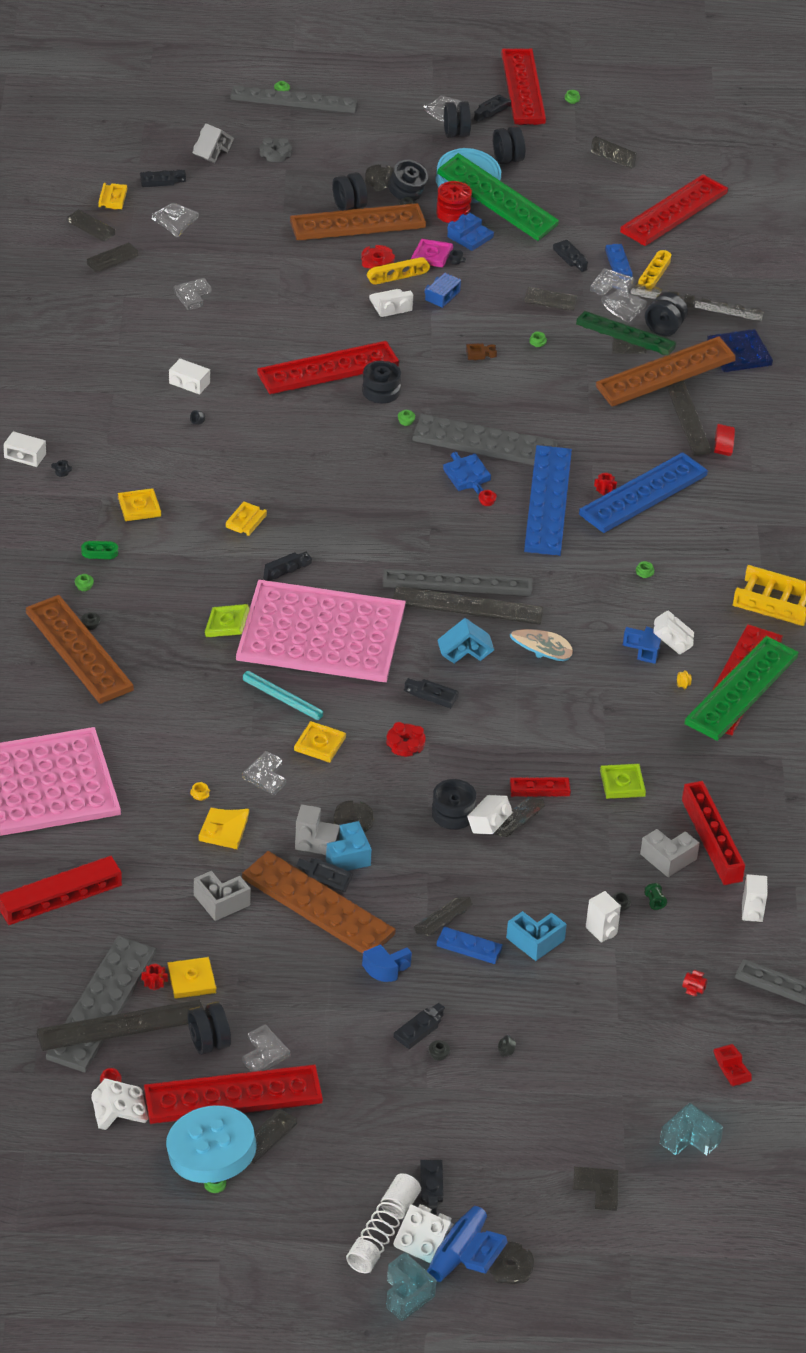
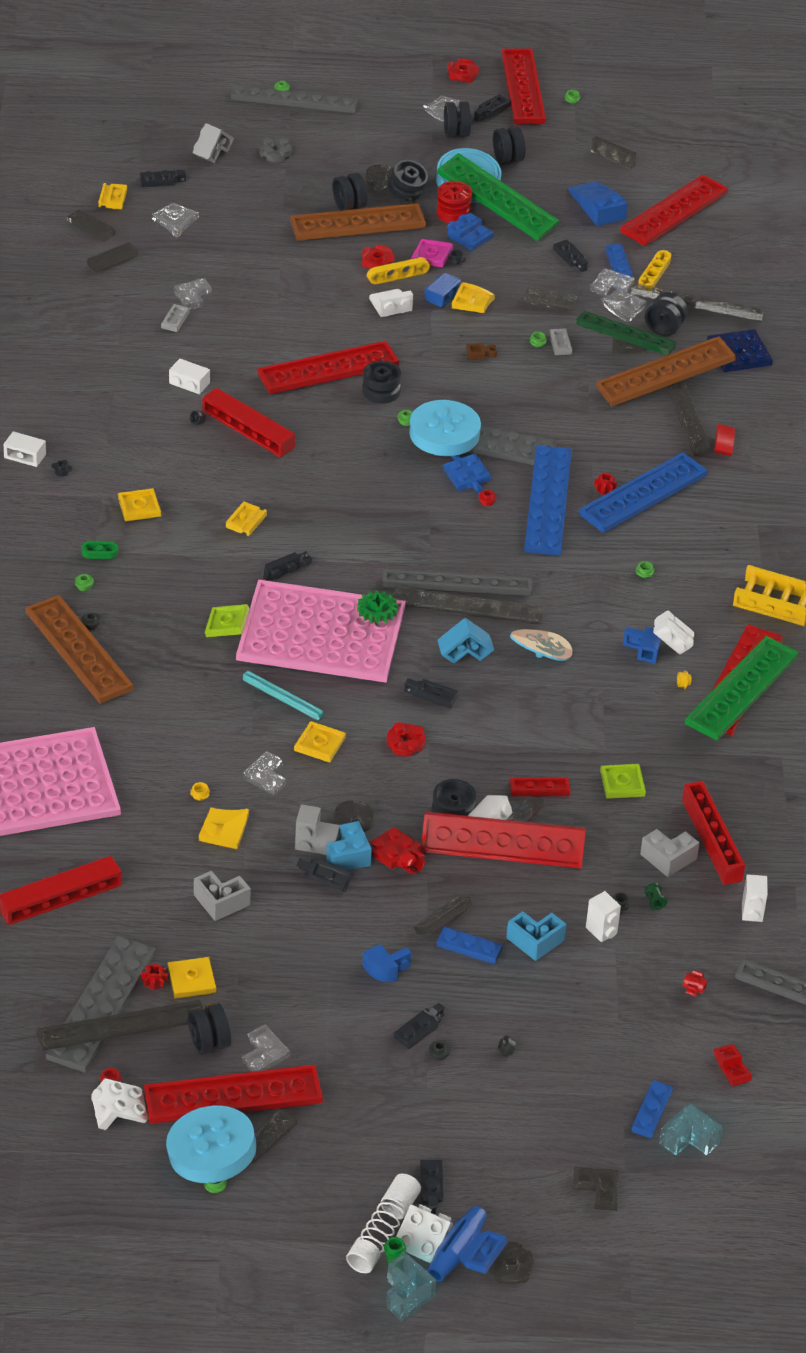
(175, 318): none -> light grey plate
(248, 422): none -> red brick
(317, 903): dark orange plate -> none
(377, 607): none -> green gear
(394, 1248): none -> green cone
(398, 850): none -> red plate
(445, 427): none -> medium azure brick
(463, 70): none -> red plate
(472, 298): none -> yellow plate
(503, 840): none -> red plate
(560, 341): none -> light grey plate
(600, 202): none -> blue slope
(652, 1109): none -> blue plate

